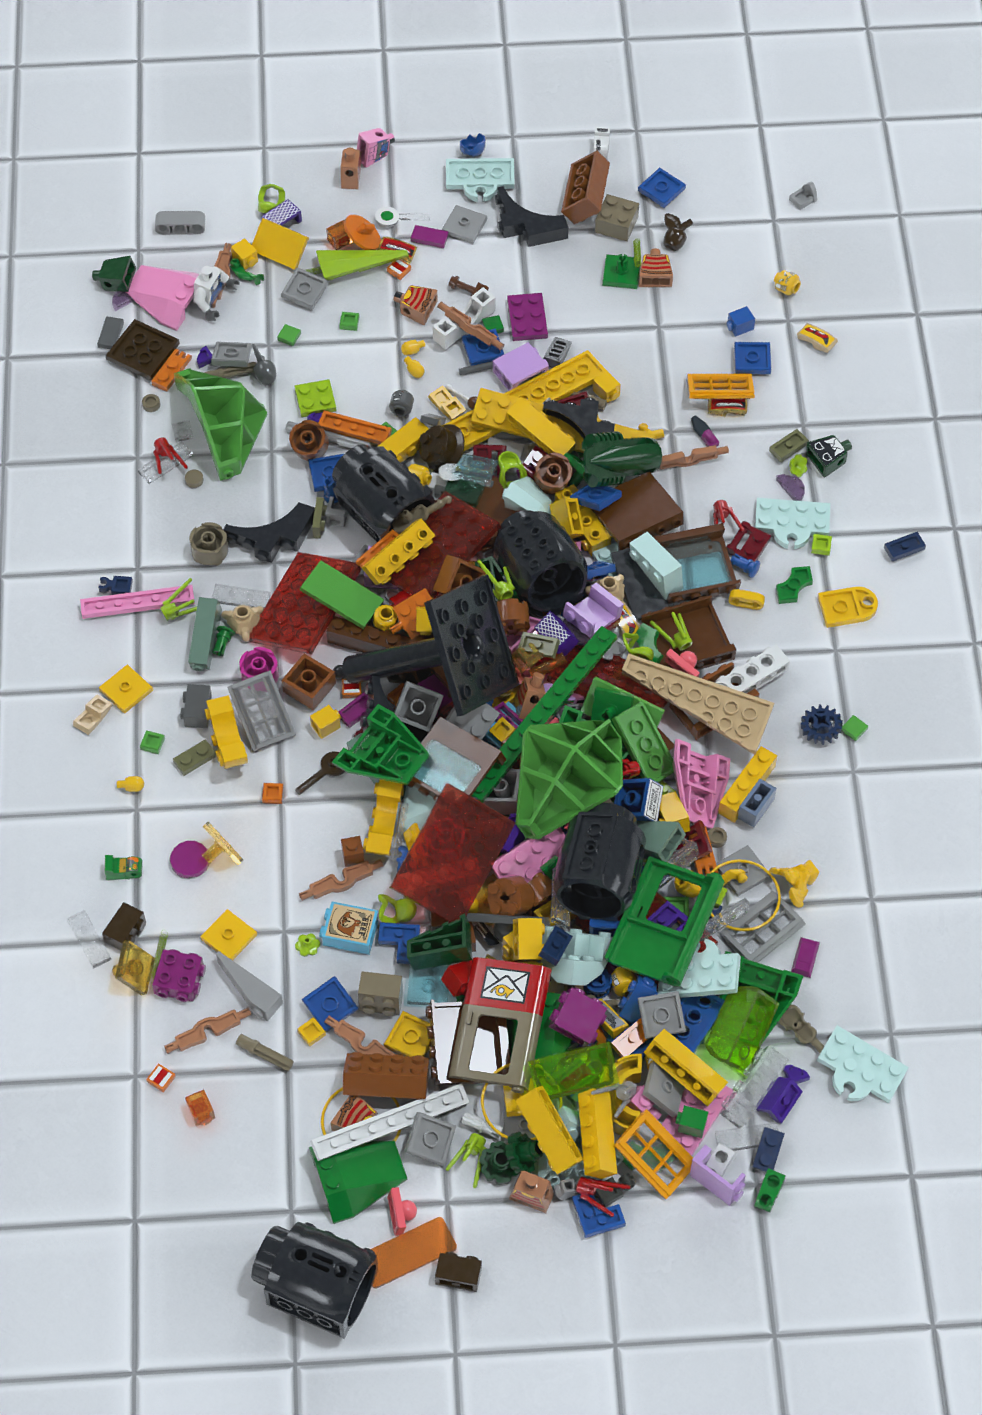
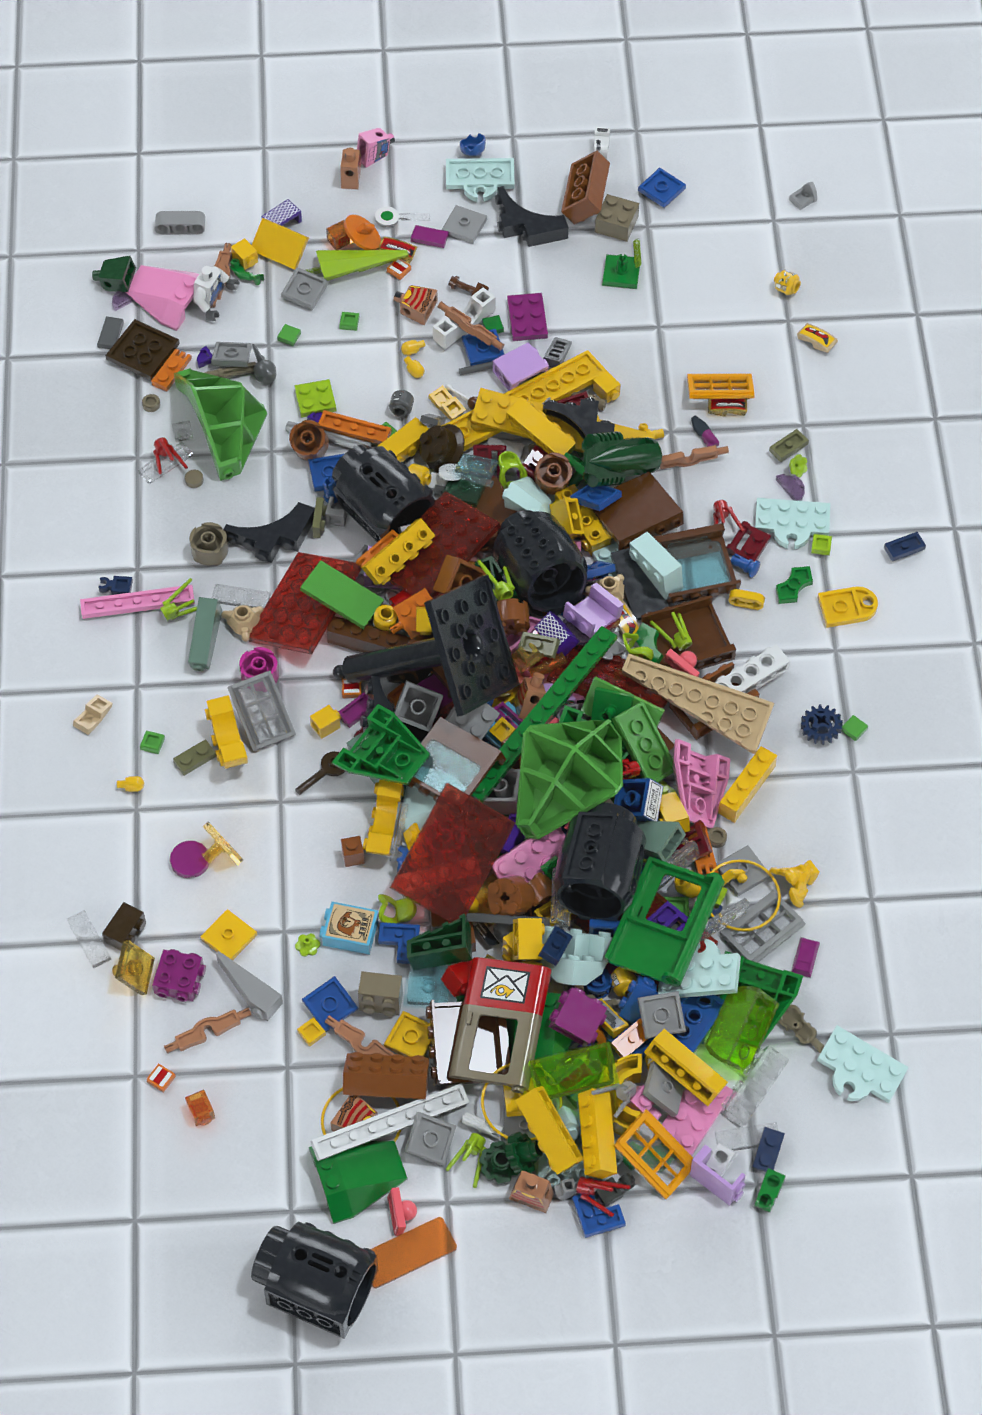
(122, 867): green leg -> none
(126, 688): yellow plate -> none
(160, 952): lime piece -> none
(195, 703): dark grey brick -> none
(223, 638): green pin -> none
(264, 206): lime piece -> none
(264, 1052): dark tan axle -> none
(272, 793): orange tile -> none
(308, 681): dark orange brick -> none
(332, 884): nougat piece -> none
(406, 518): dark tan piece -> none
(458, 1271): dark brown brick -> none
(655, 270): nougat torso -> none
(675, 235): dark brown piece -> none
(692, 1121): green brick -> none
(740, 321): blue brick -> none
(752, 357): blue plate -> none
(756, 802): sand blue brick -> none
(780, 1099): dark purple panel -> none
(796, 1074): dark purple tile -> none
(828, 453): torso -> none

